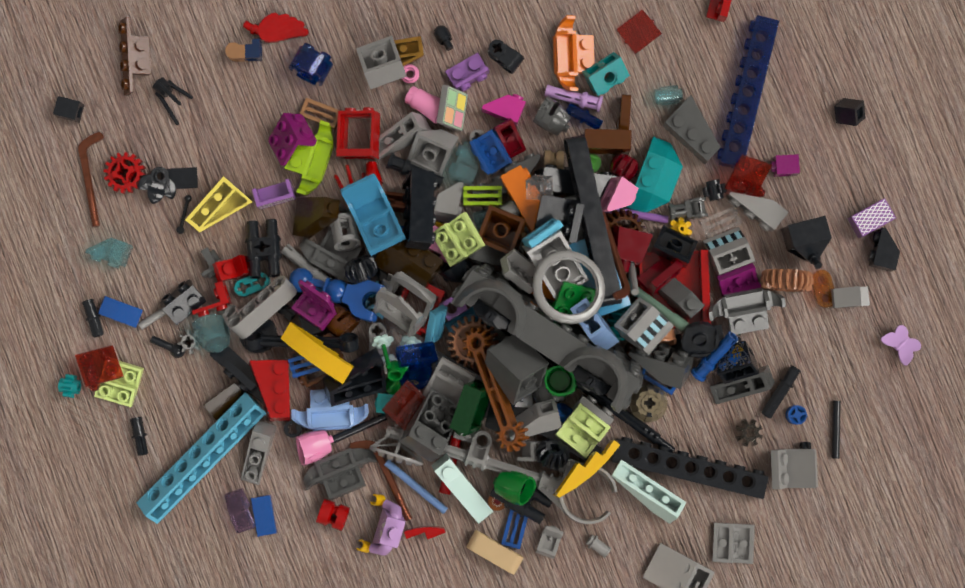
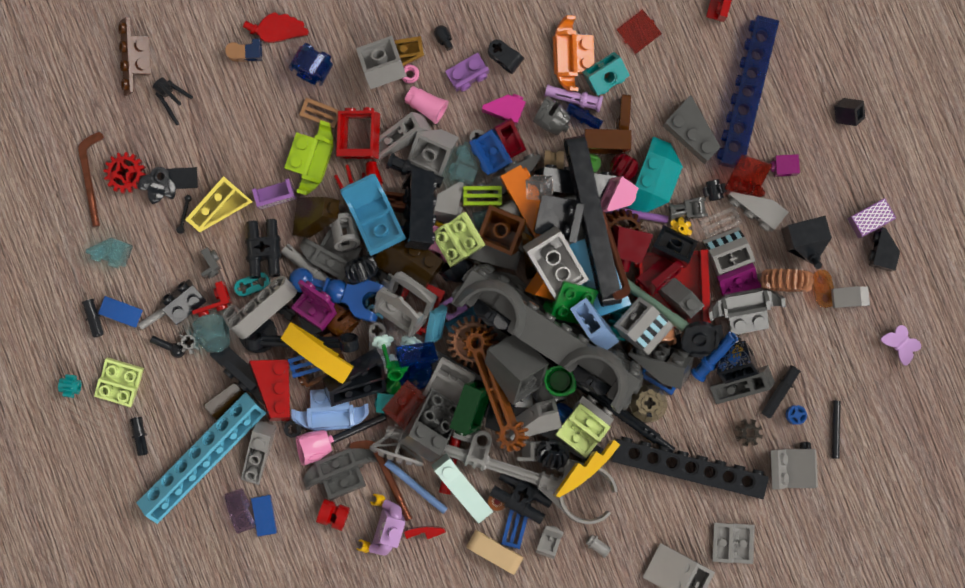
(68, 109): black panel -> none
(99, 367): clear red hinge -> none
(231, 268): red slope -> none
(288, 134): magenta bracket -> none
(452, 108): tile -> none
(509, 487): green helmet -> none
(518, 270): light grey bracket -> none
(542, 233): medium azure tile -> none
(550, 311): light grey wedge -> none
(633, 279): light grey bar -> none
(648, 492): light aqua slope -> none
(668, 95): clear light blue brick -> none

